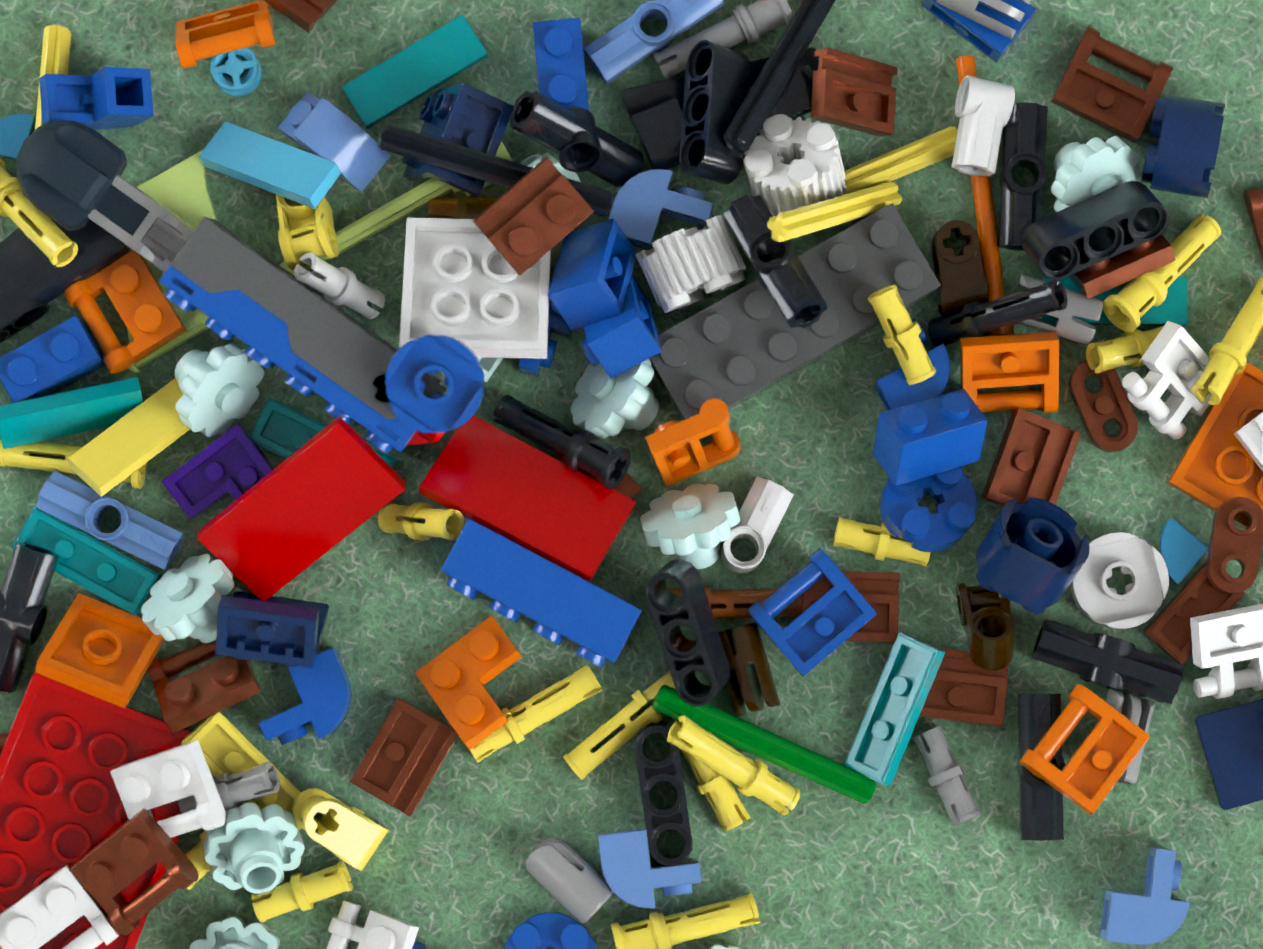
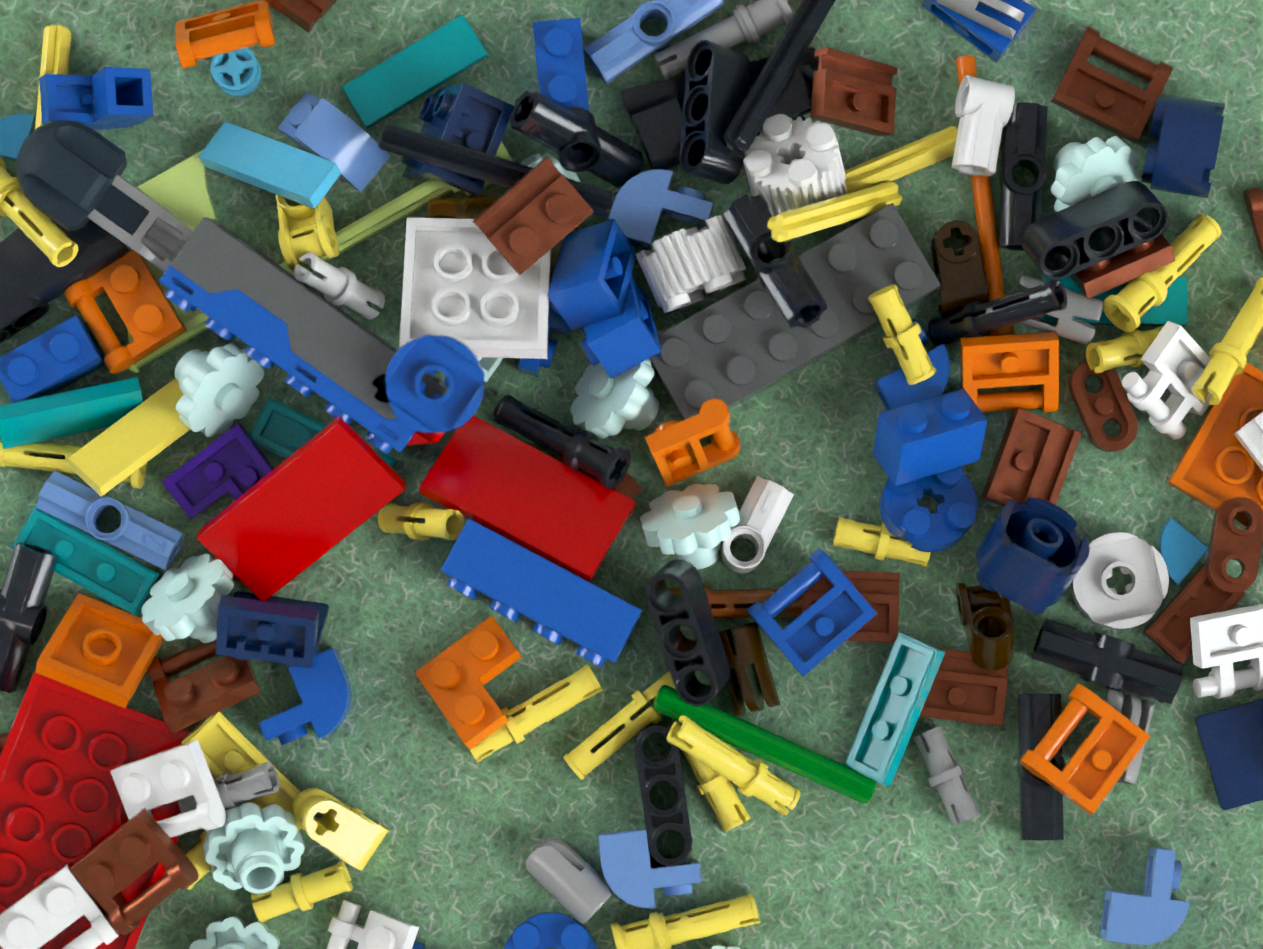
(404, 757): copper plate -> none

